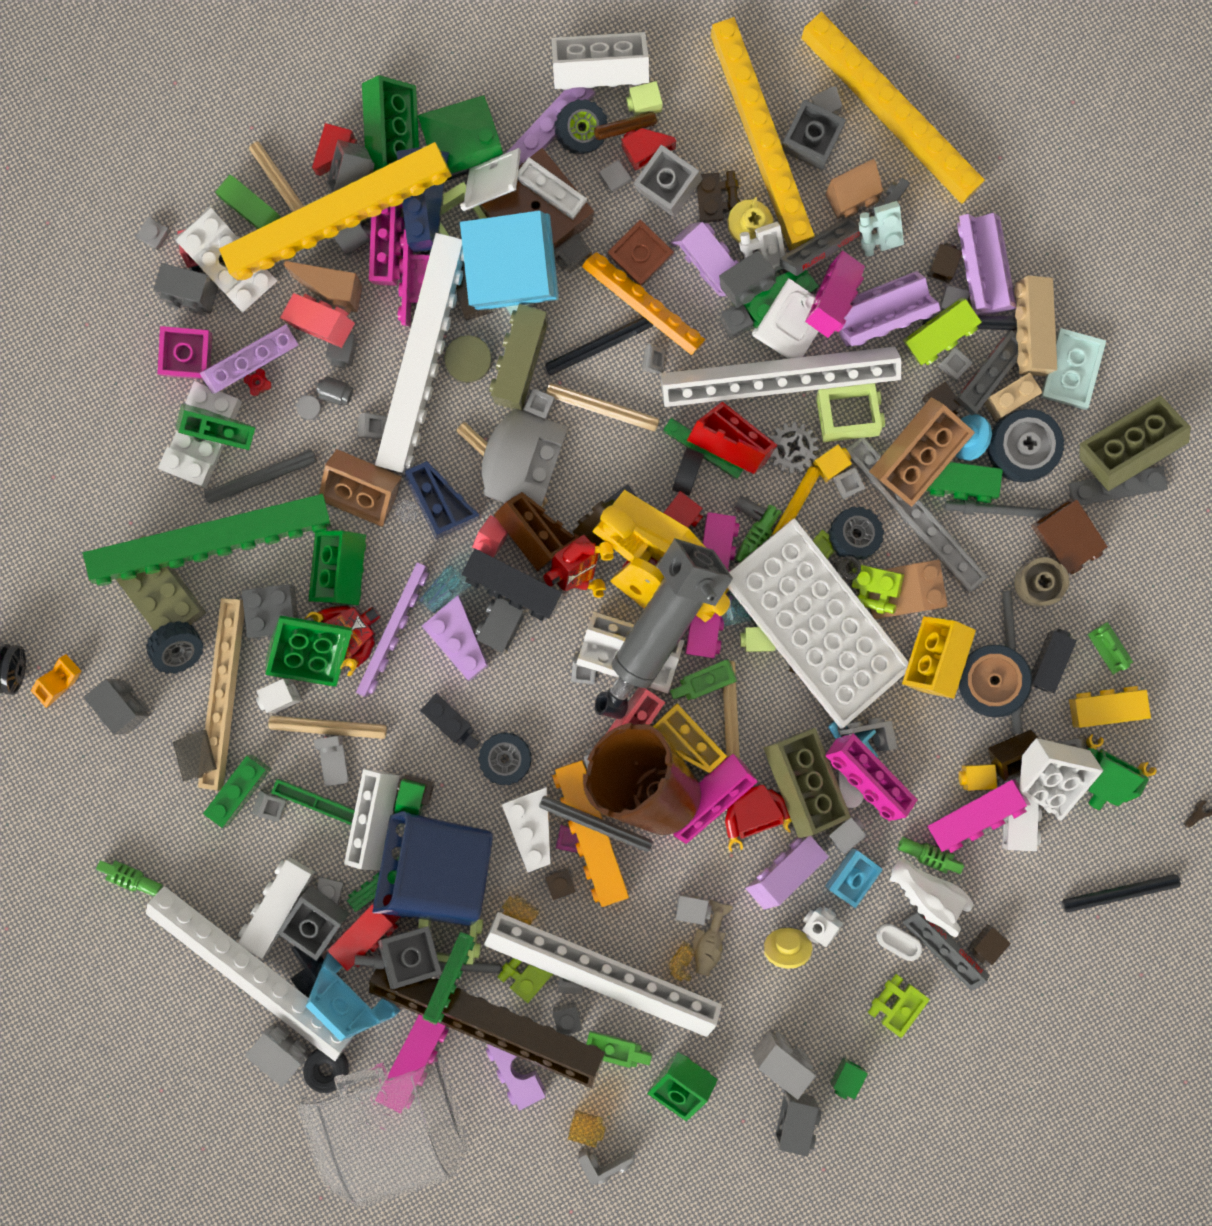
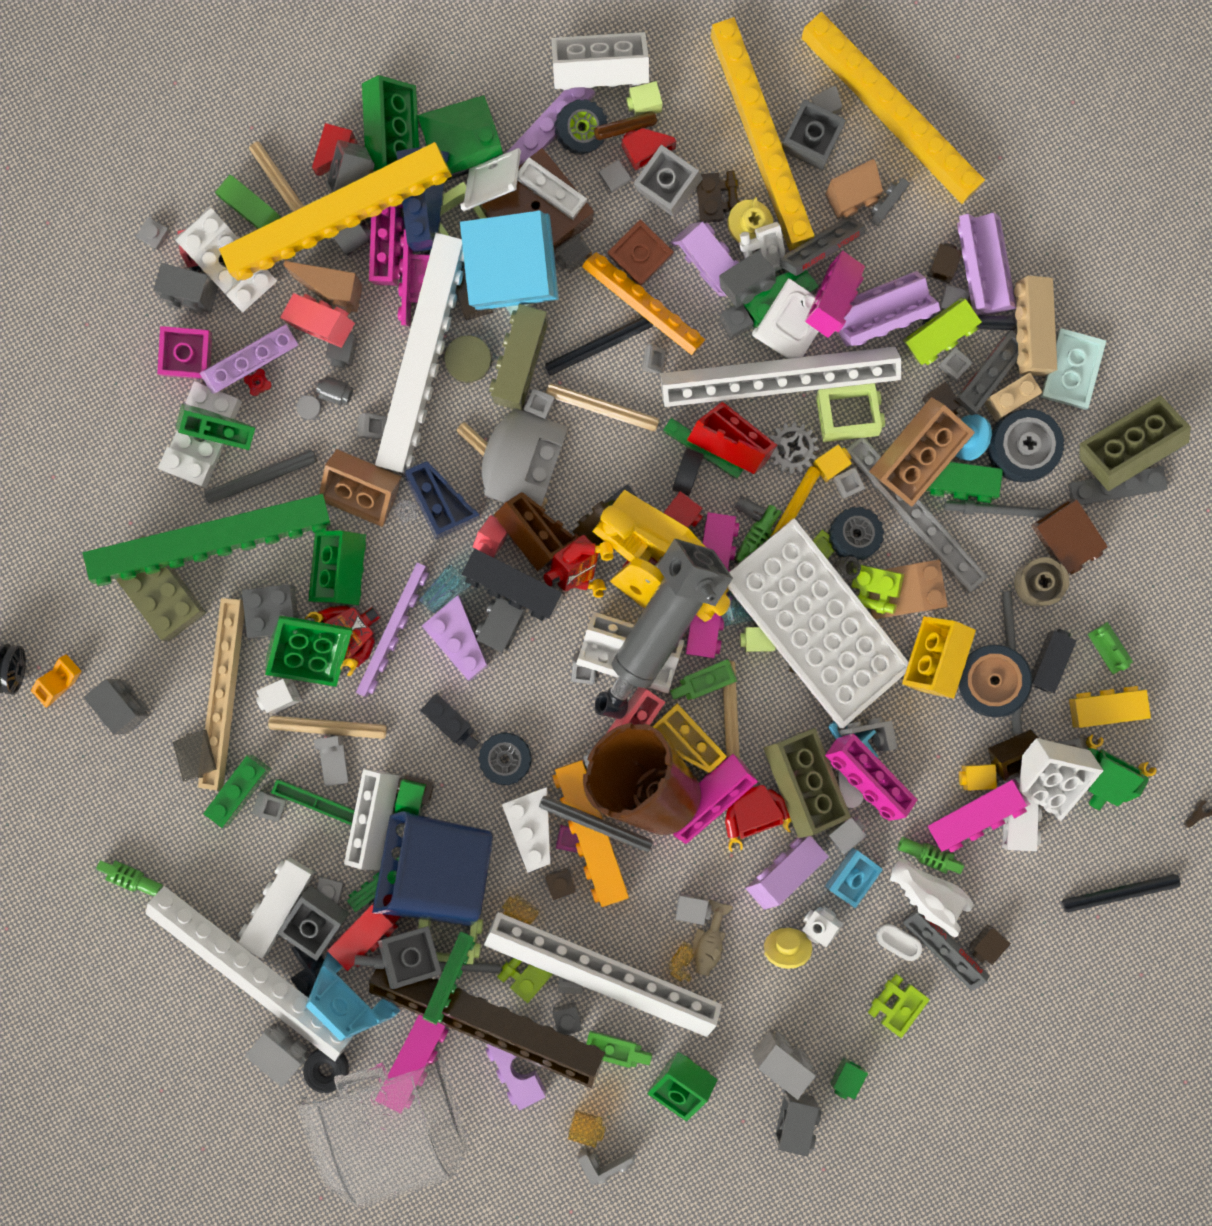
(174, 647): black wheel -> none
(888, 226): light aqua plate -> none

